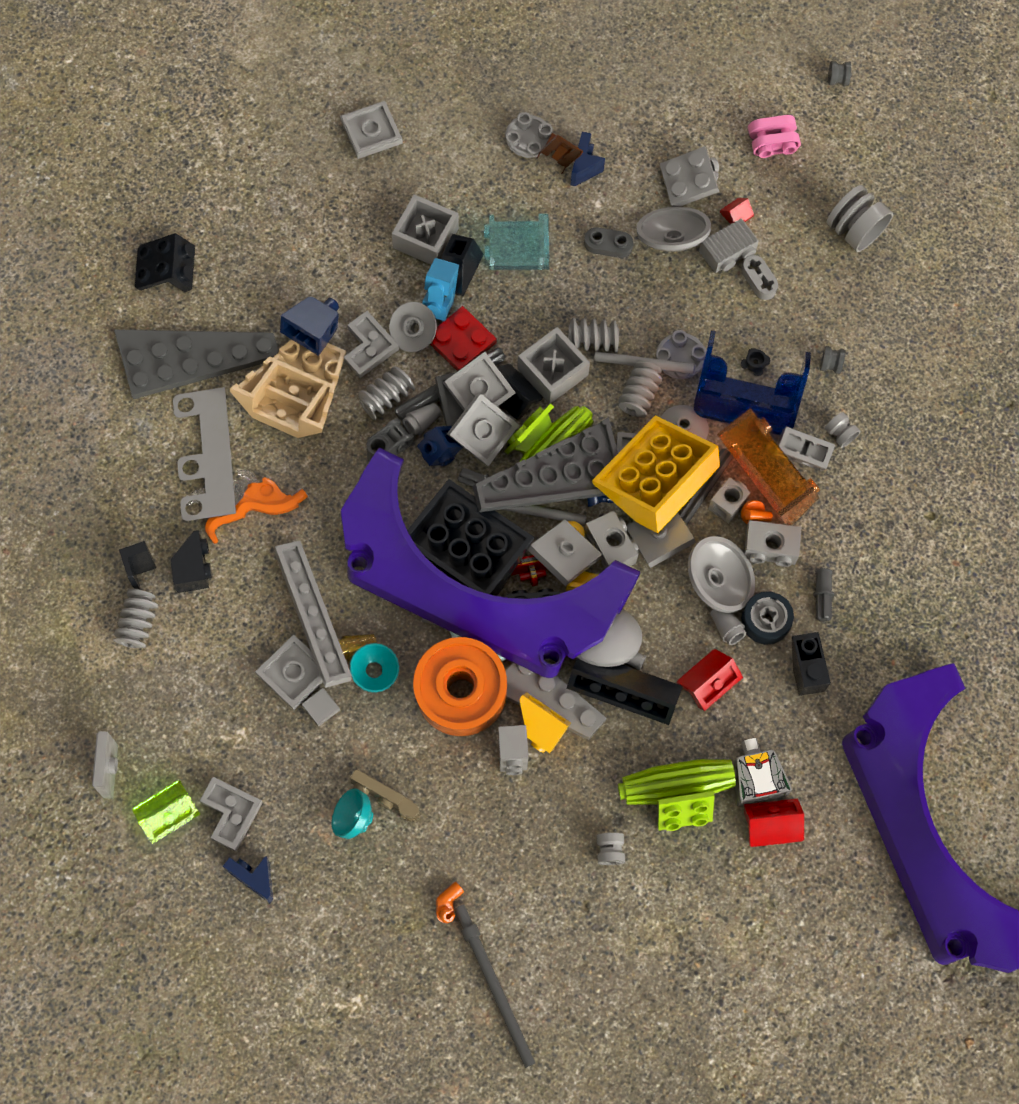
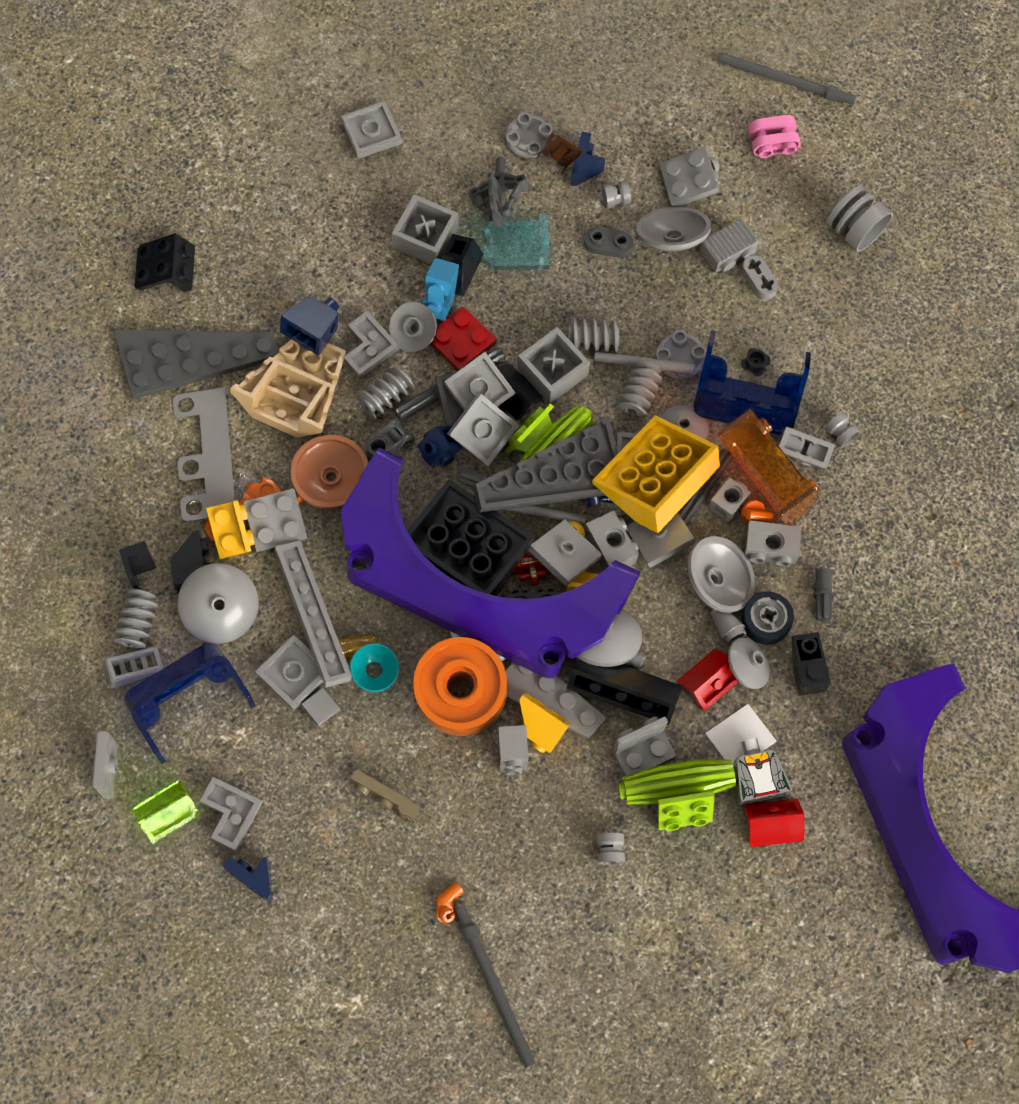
(135, 674): none -> light grey slope
(202, 662): none -> clear blue windscreen
(205, 587): none -> light grey dish
(229, 529): none -> yellow bracket
(275, 520): none -> light grey plate
(324, 458): none -> nougat dish
(352, 814): teal piece -> none
(420, 419): light grey cone -> none
(495, 188): none -> dark grey bar
(616, 194): none -> light grey wheel
(643, 747): none -> light grey bracket
(737, 209): slope -> none
(738, 728): none -> white sticker
(748, 663): none -> light grey dish
(832, 93): none -> dark grey bar
(832, 360): dark grey wheel -> none
(839, 73): dark grey wheel -> none

